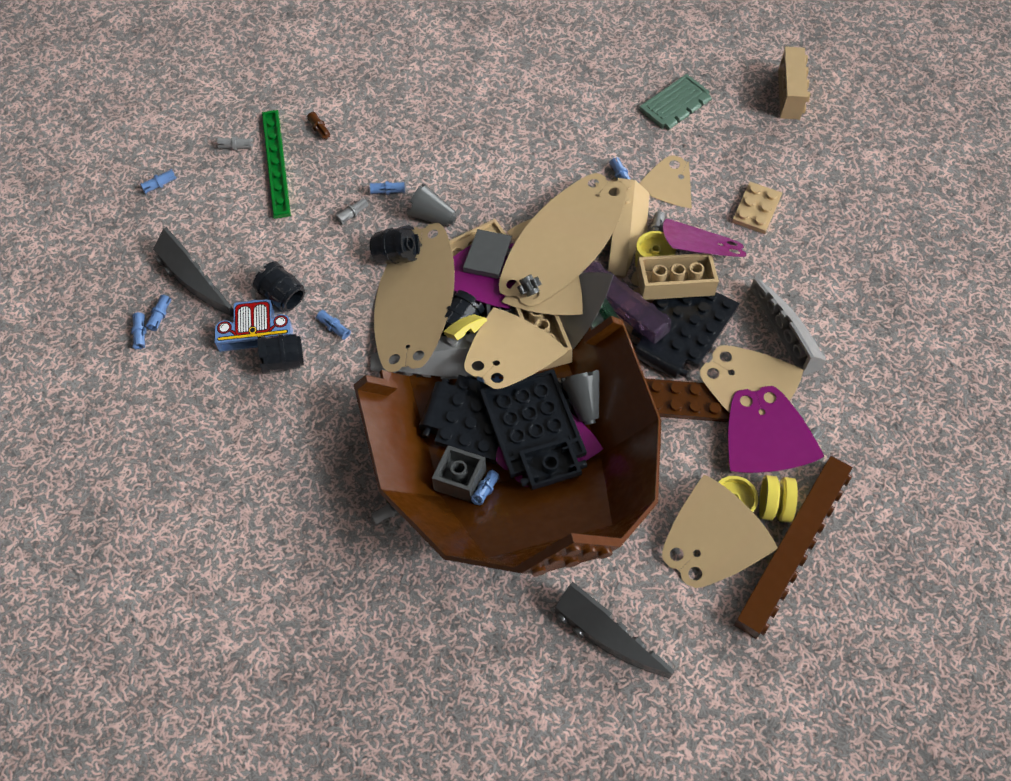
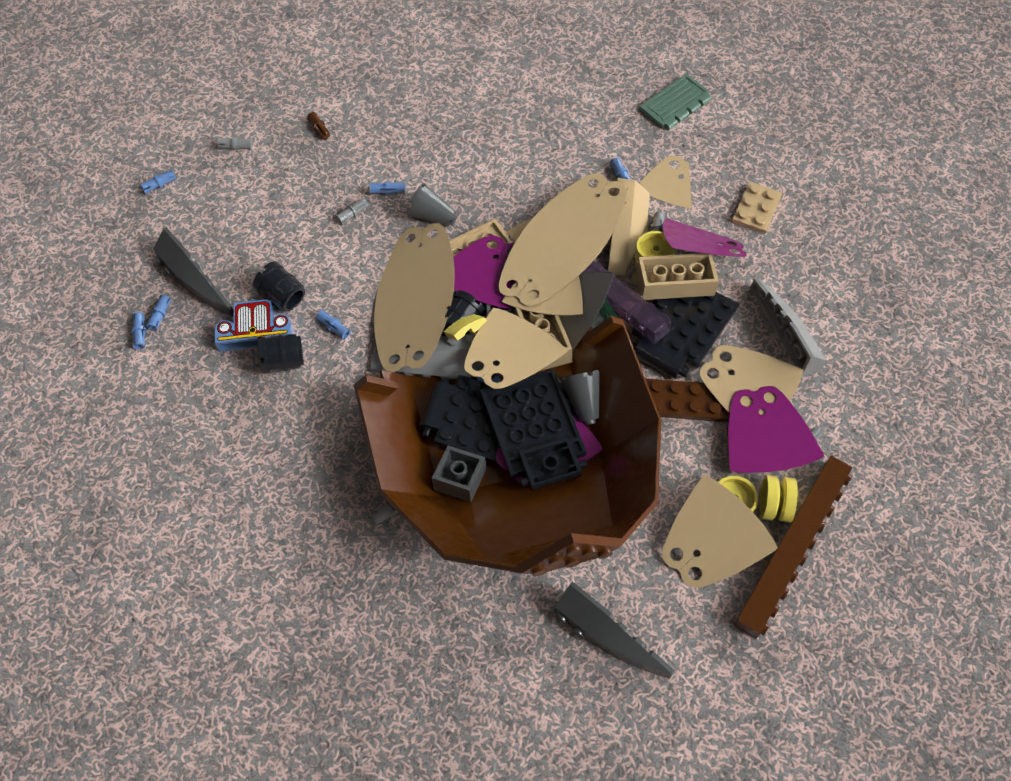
(276, 164): green tile -> none
(395, 245): black piece -> none
(485, 487): medium blue pin -> none
(487, 253): dark grey tile -> none
(529, 285): dark grey gear -> none
(793, 83): tan brick -> none

